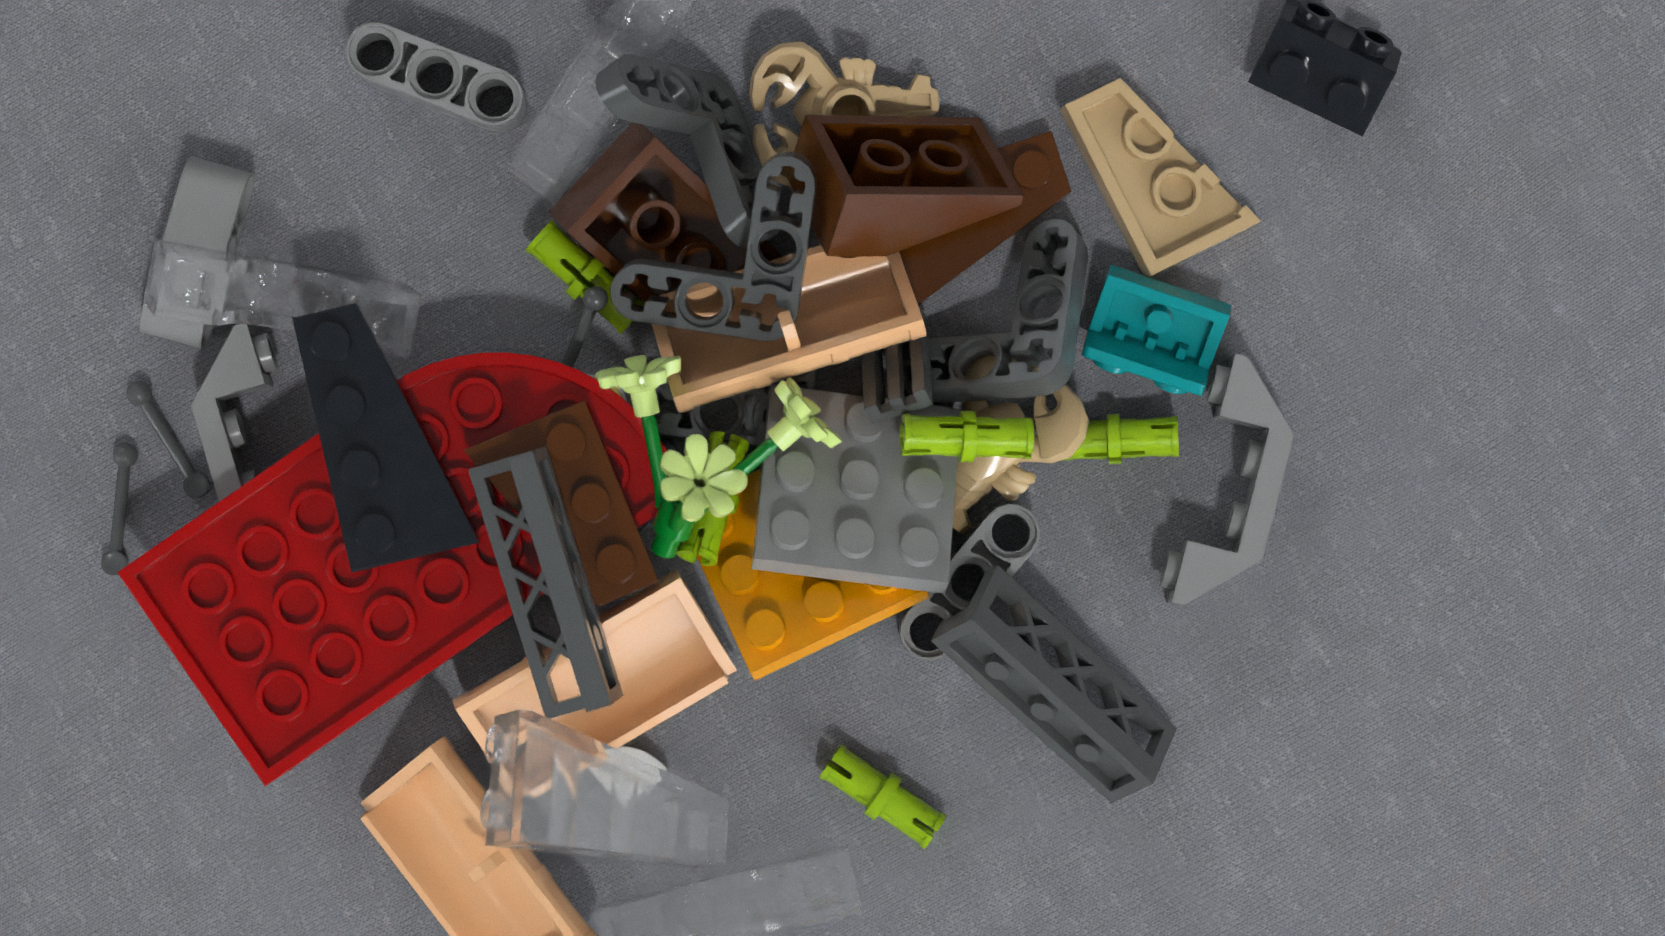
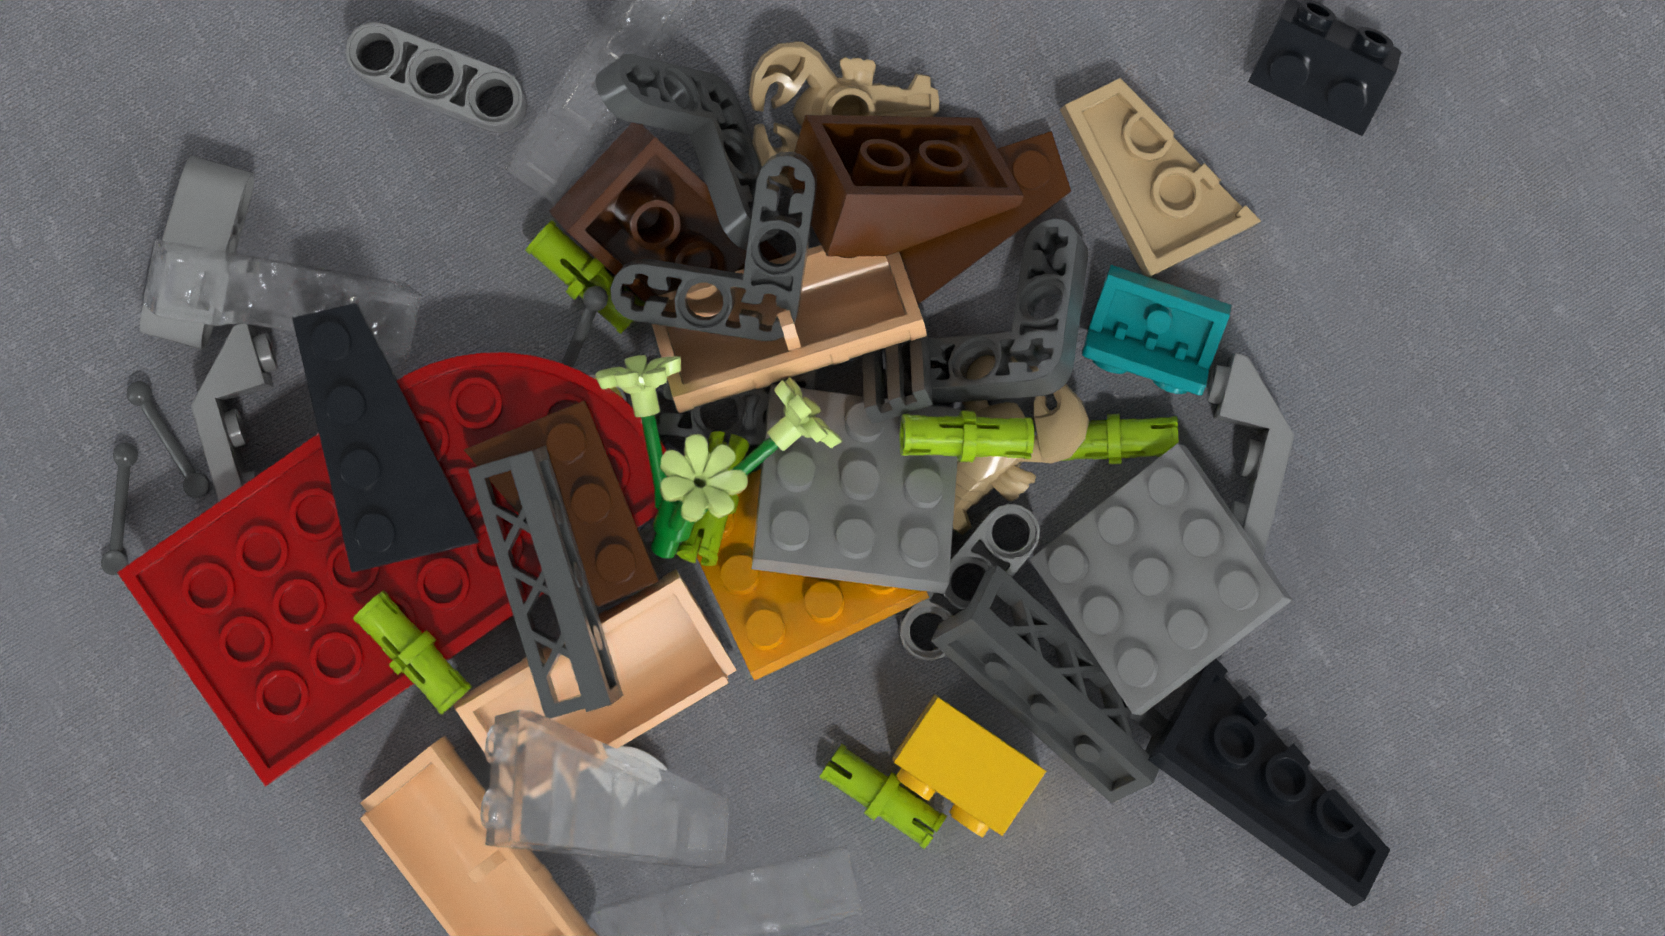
(412, 652): none -> lime pin
(967, 766): none -> yellow brick
(1160, 579): none -> light grey plate
(1249, 775): none -> black wing

